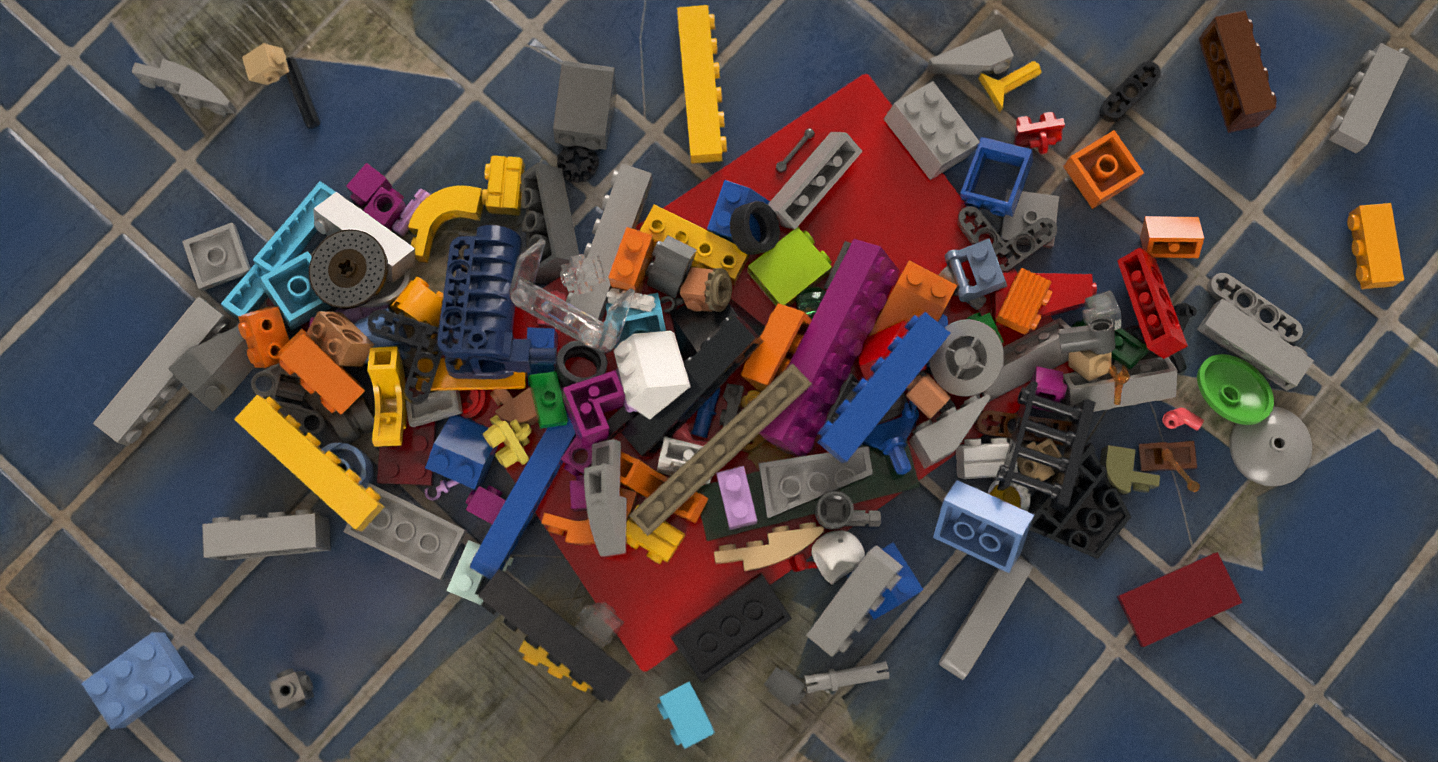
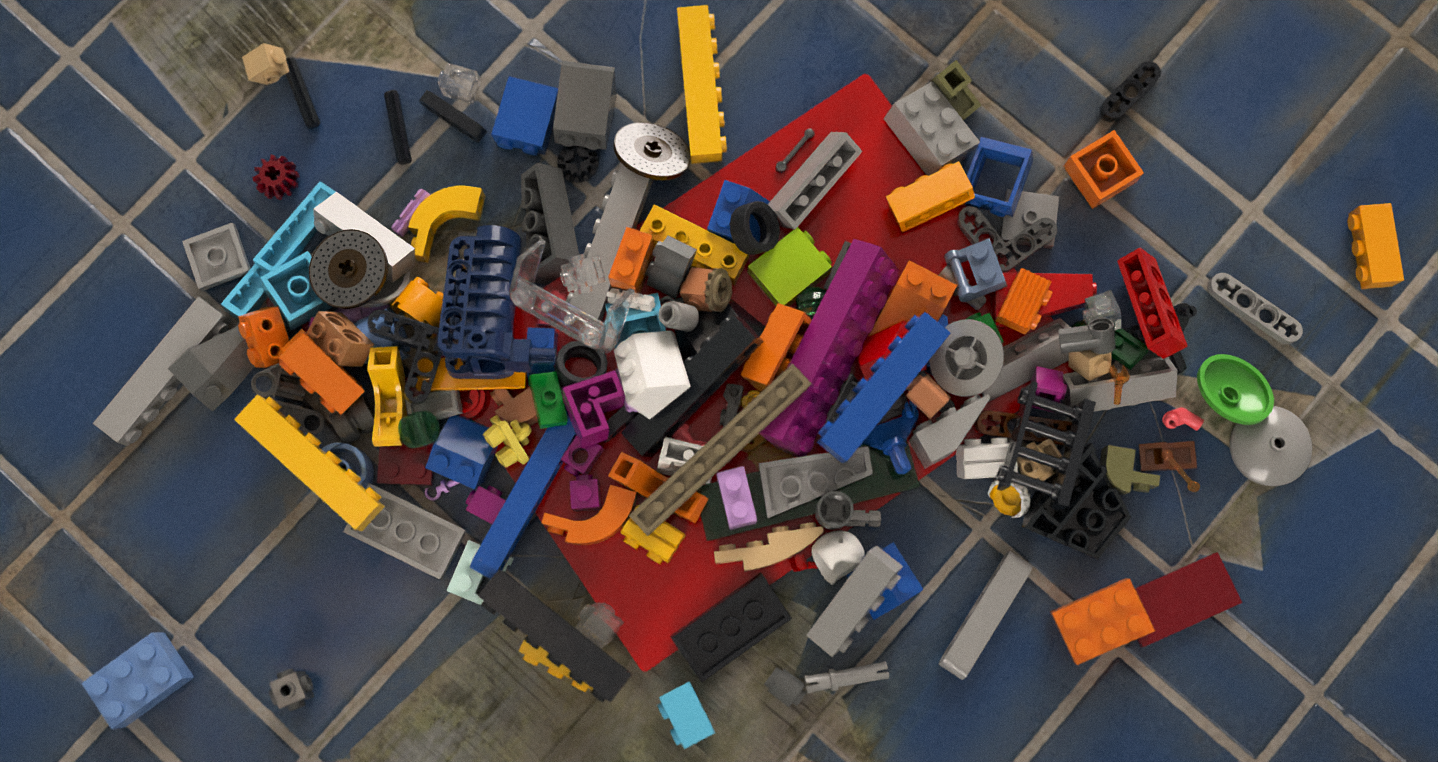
(191, 86): light grey slope -> none
(265, 536): light grey brick -> none
(269, 171): none -> dark red gear
(366, 184): magenta brick -> none
(379, 200): magenta brick -> none
(397, 127): none -> black axle
(418, 429): none -> clear green piece
(452, 116): none -> black beam
(459, 83): none -> clear brick
(503, 185): yellow brick -> none
(525, 116): none -> blue brick
(604, 505): light grey slope -> none
(652, 151): none -> piece
(678, 316): none -> light grey brick
(705, 415): blue axle -> none
(930, 196): none -> light orange brick
(953, 85): none -> olive brick
(979, 56): light grey slope -> none
(983, 526): medium blue brick -> none
(997, 88): yellow piece -> none
(1039, 134): red hips -> none
(1102, 621): none -> orange brick
(1172, 237): orange brick -> none
(1237, 71): reddish brown brick -> none
(1255, 344): light grey brick -> none
(1368, 97): light grey brick -> none

